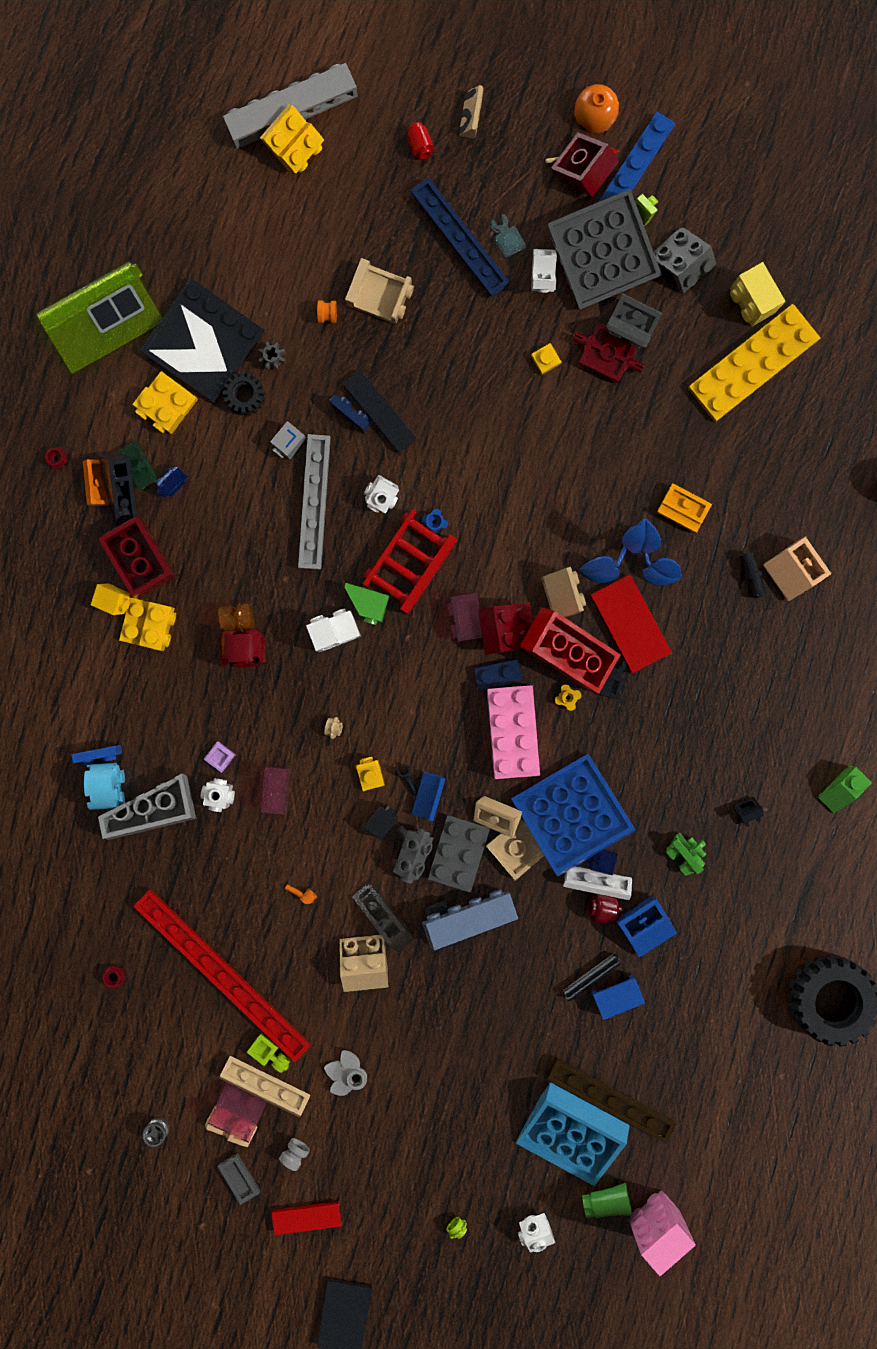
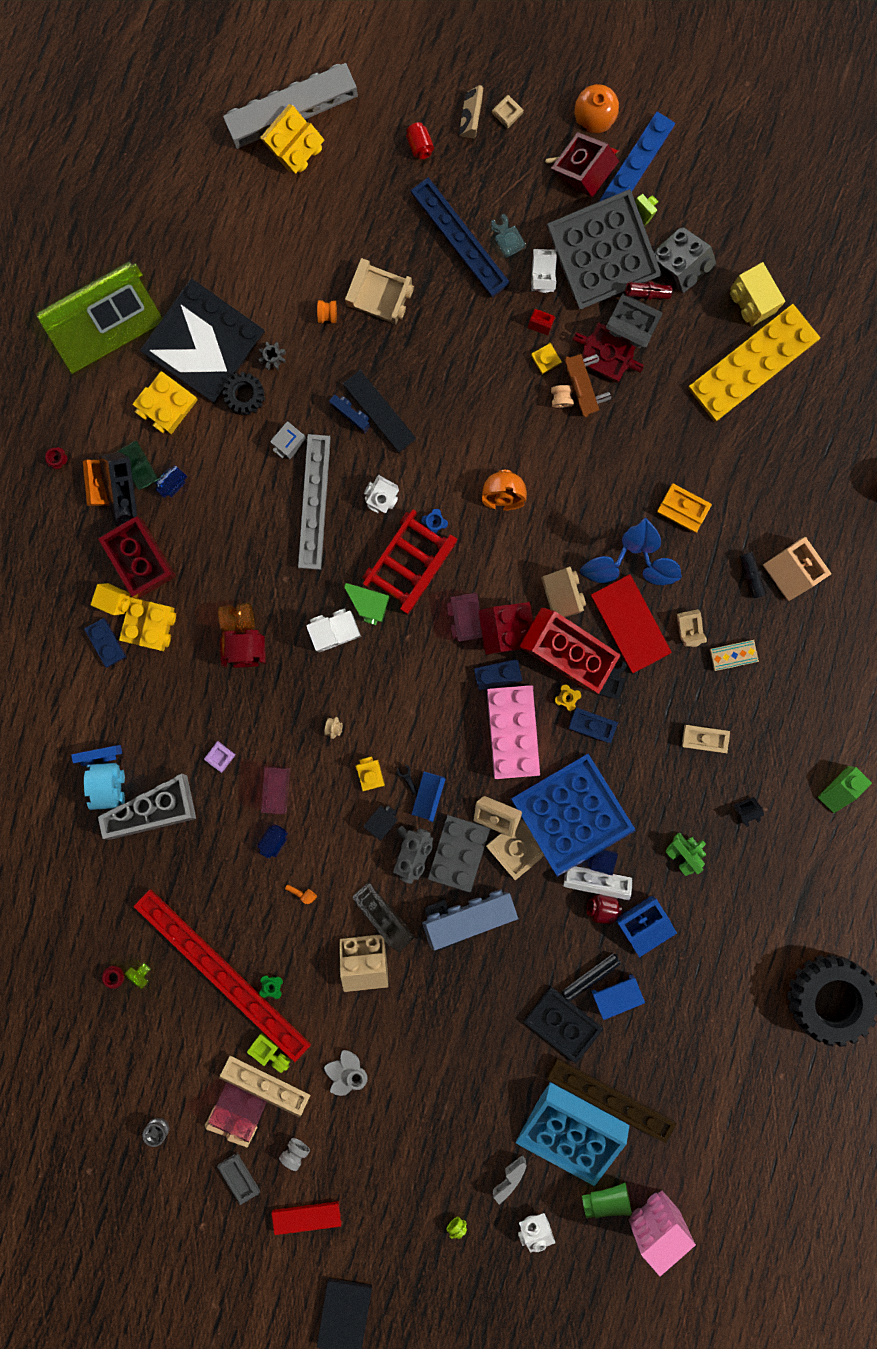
(105, 642): none -> dark blue plate
(137, 977): none -> clear neon green tile
(224, 790): white brick -> none
(266, 991): none -> green plate
(272, 841): none -> clear blue brick
(504, 490): none -> orange cylinder
(507, 111): none -> tan tile
(514, 1174): none -> light grey slope
(541, 321): none -> red slope
(562, 396): none -> light nougat wheel
(563, 1024): none -> black tile
(582, 384): none -> dark orange piece
(593, 725): none -> dark blue plate
(648, 290): none -> dark red pin
(691, 628): none -> tan bracket
(705, 739): none -> tan plate
(733, 655): none -> tan tile

